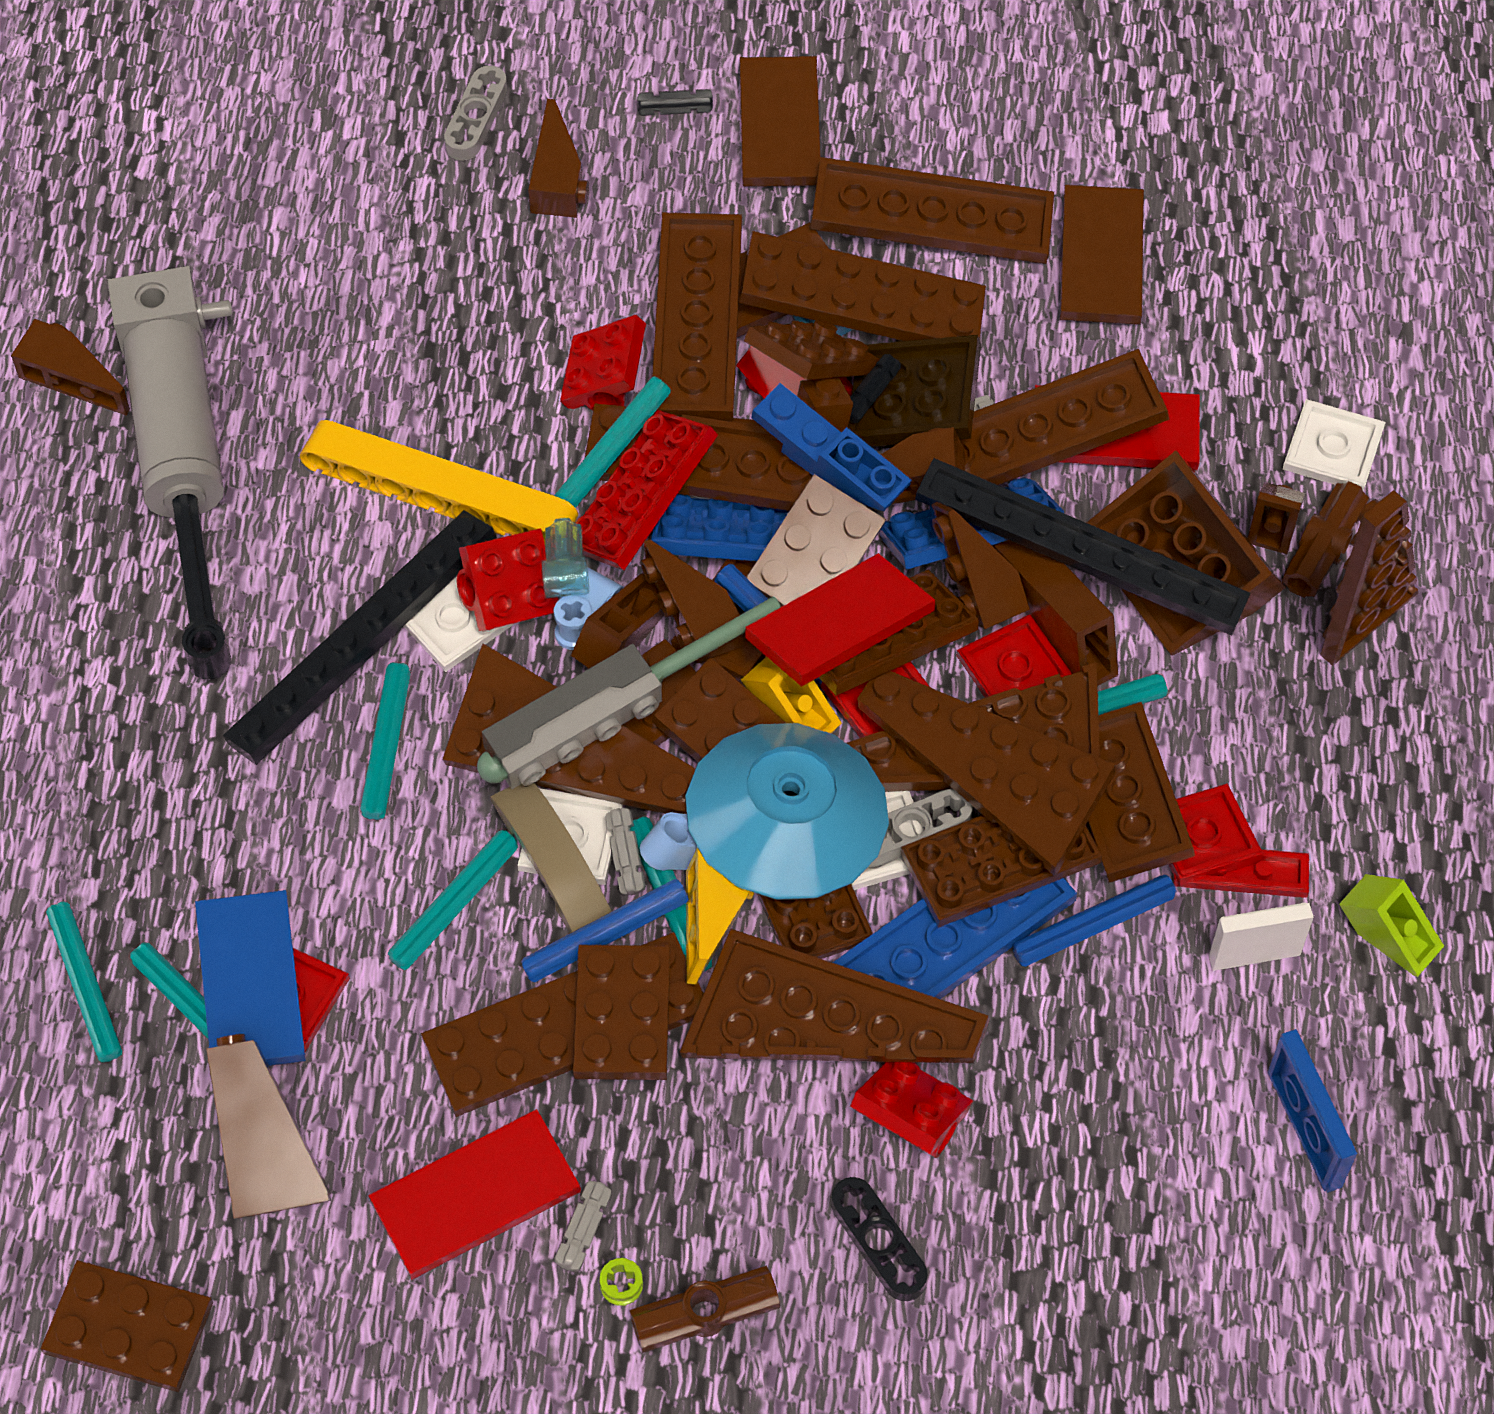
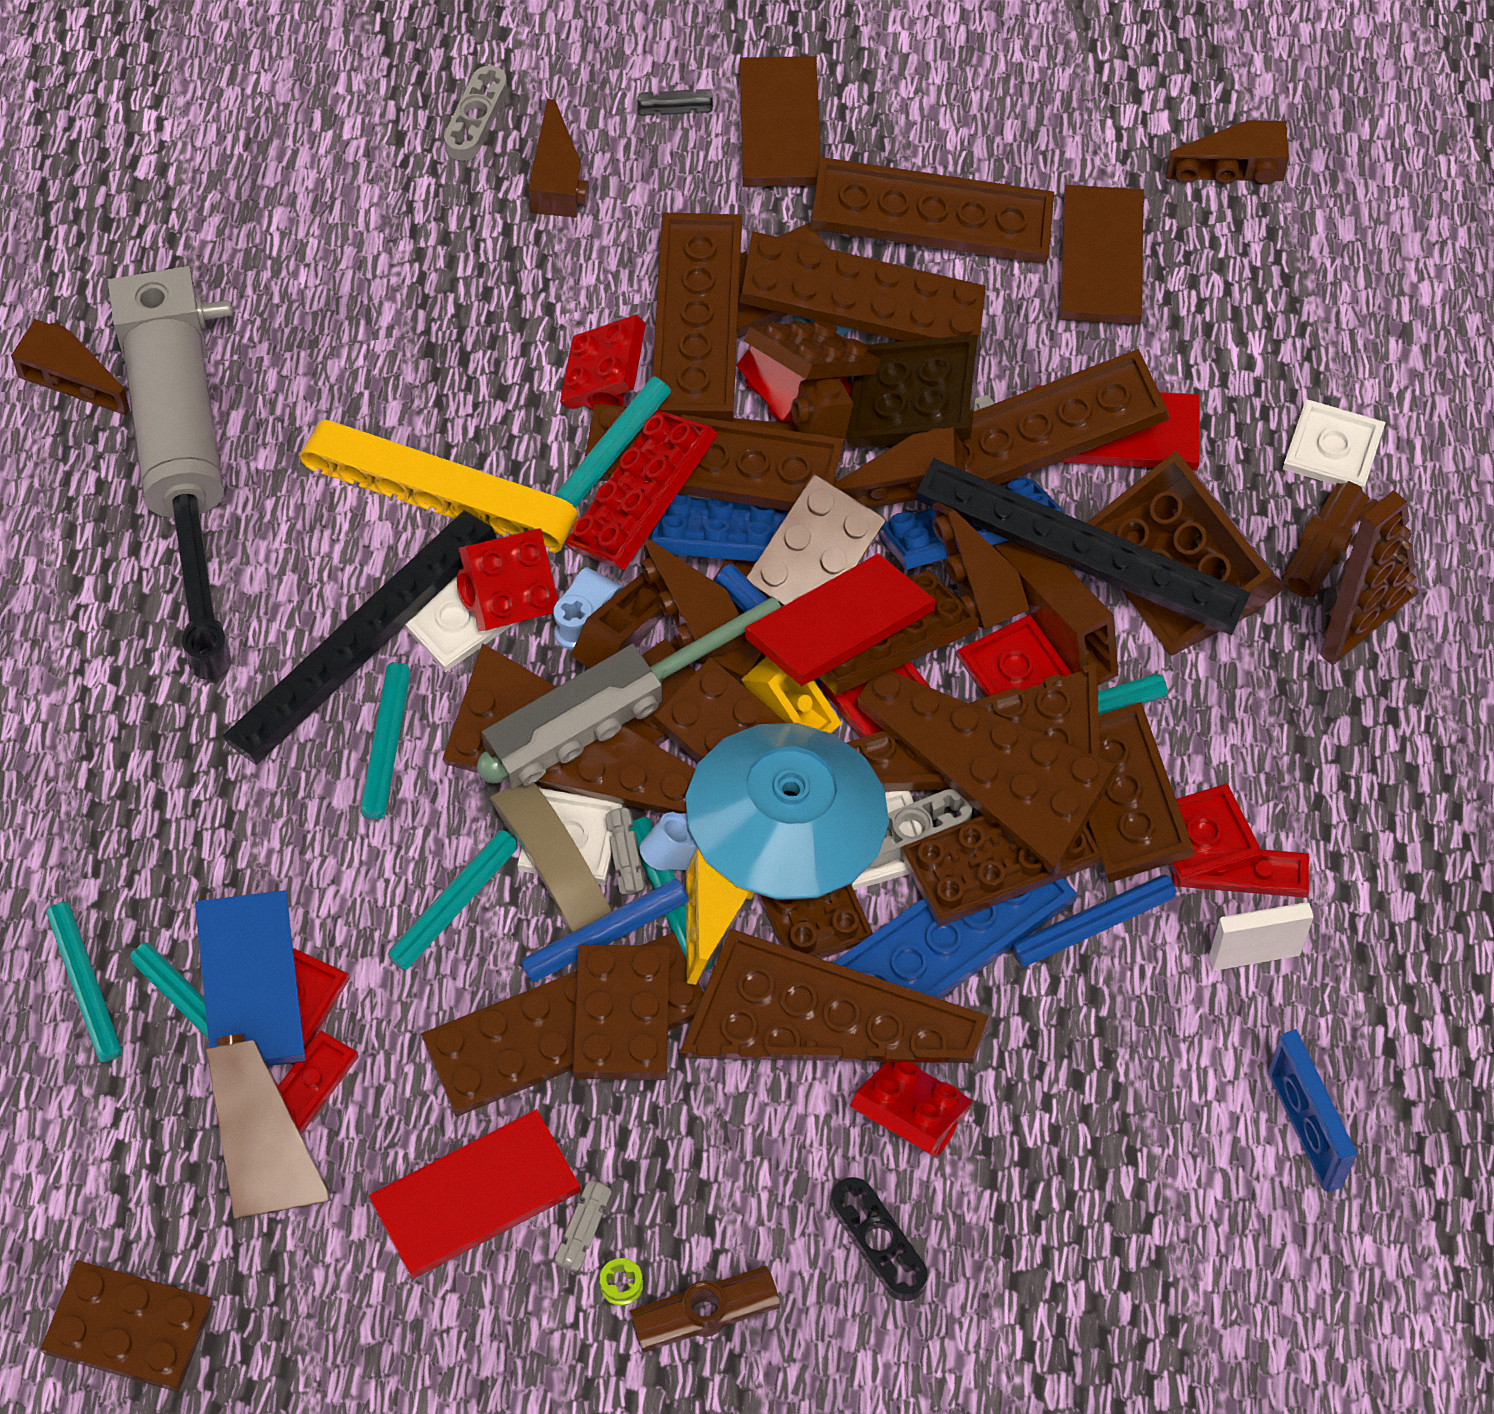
(314, 1080): none -> red tile
(565, 564): clear light blue piece -> none
(828, 453): blue slope -> none
(873, 386): black axle -> none
(1242, 152): none -> reddish brown slope
(1275, 517): reddish brown slope -> none
(1392, 921): lime slope -> none

